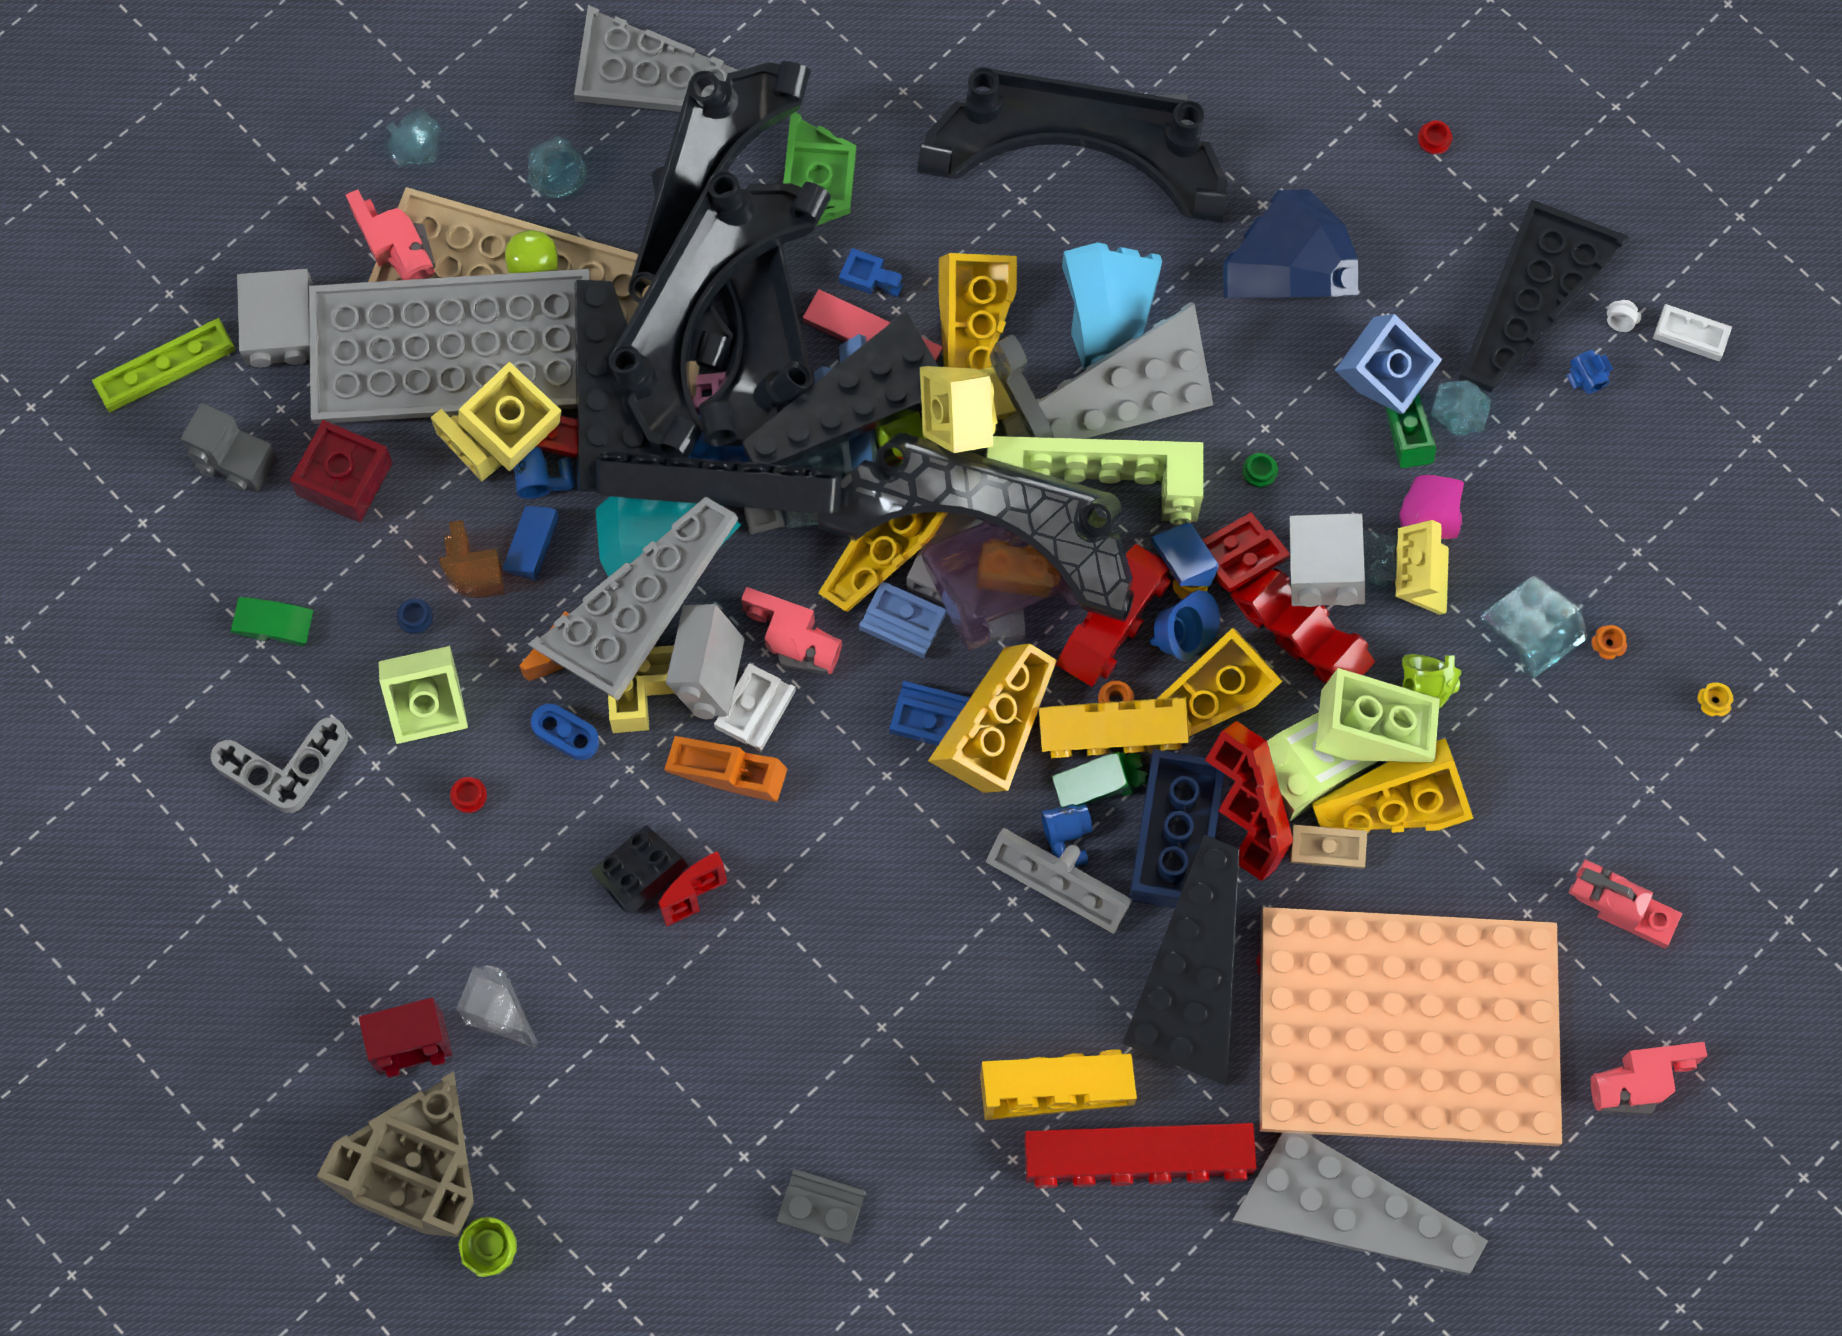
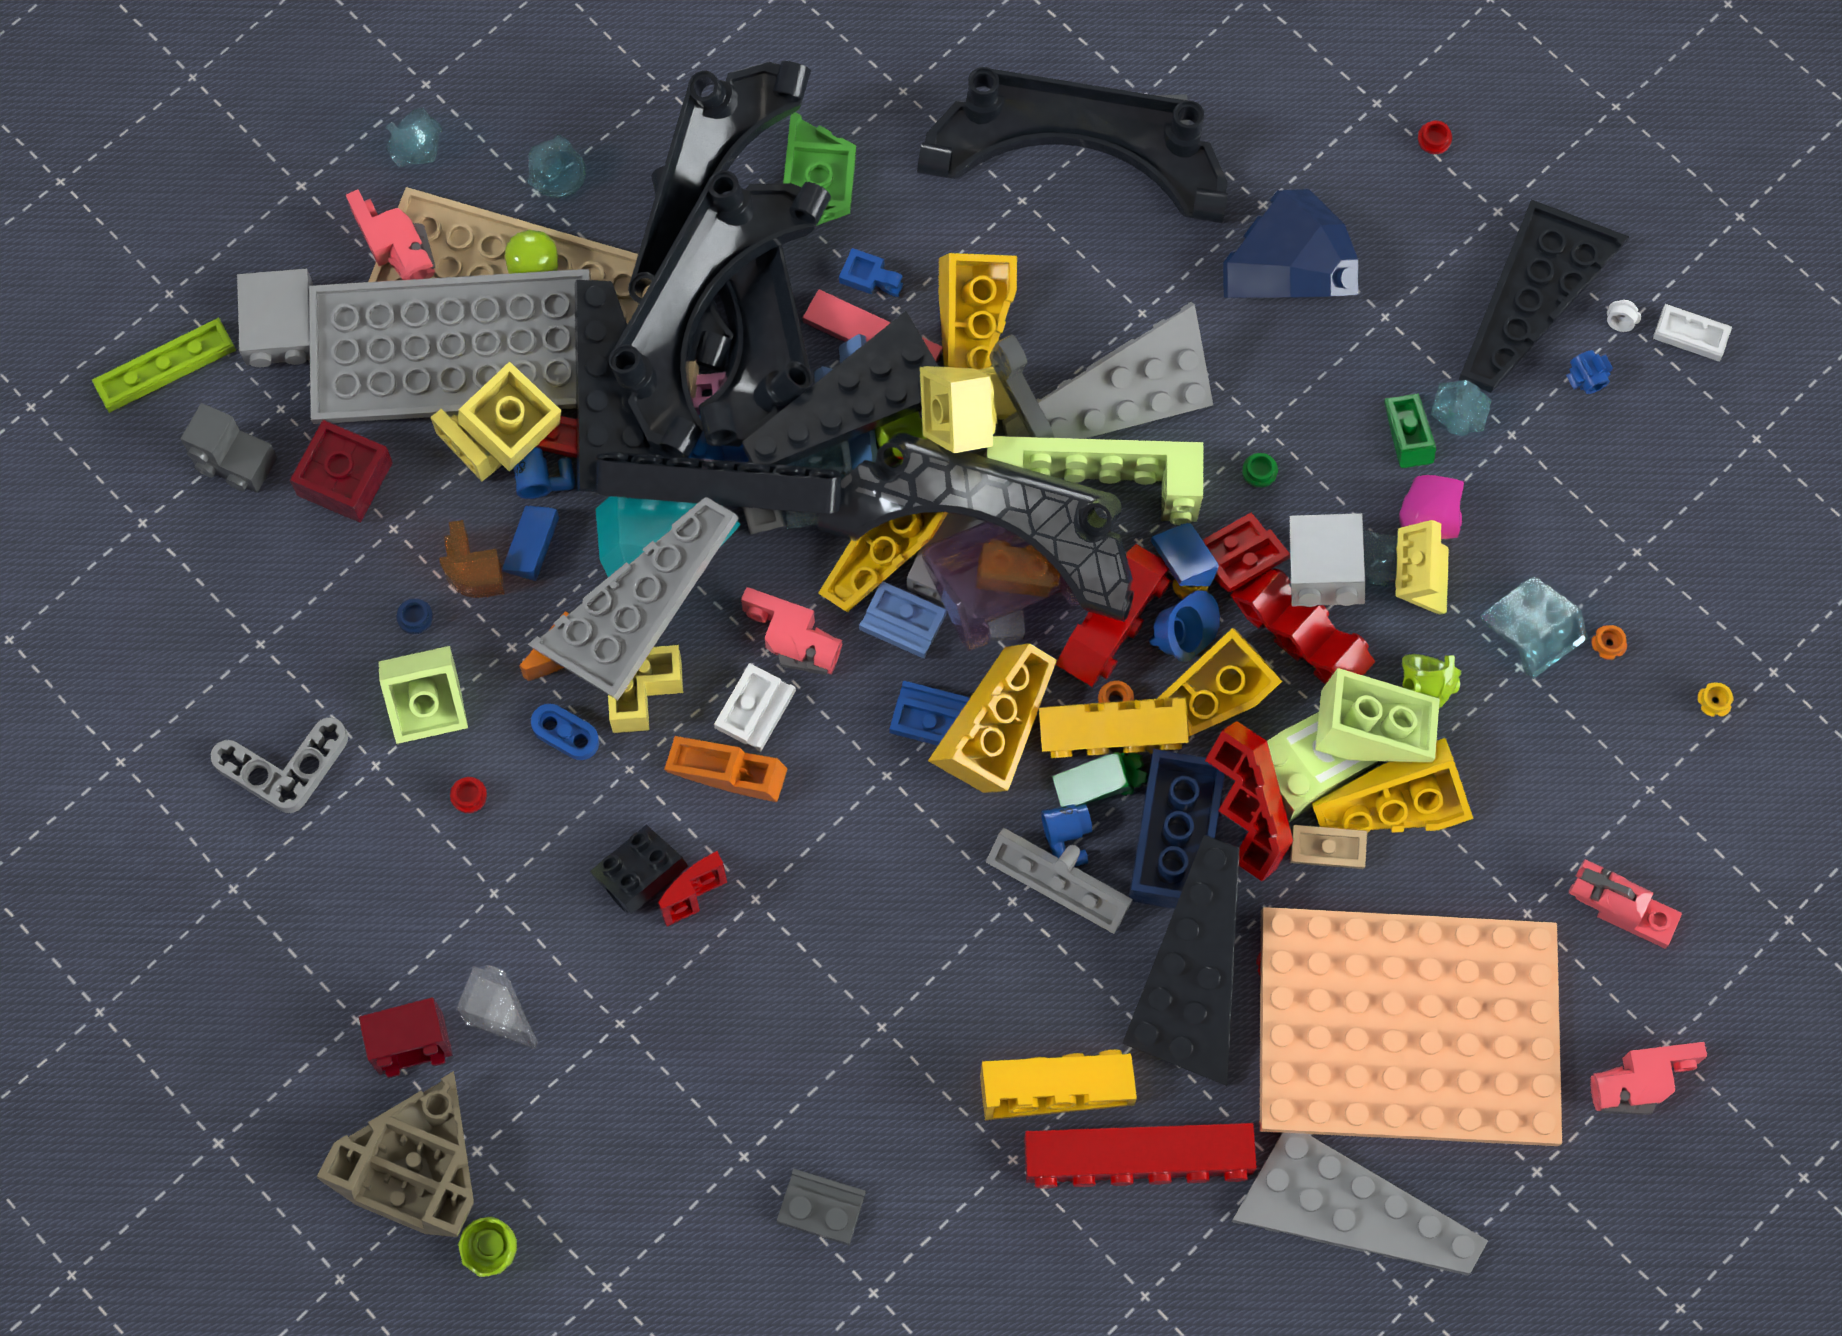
(272, 620): green slope -> none
(637, 66): light grey wing -> none
(705, 660): light grey brick -> none
(1109, 297): medium azure brick -> none
(1388, 363): medium blue slope -> none

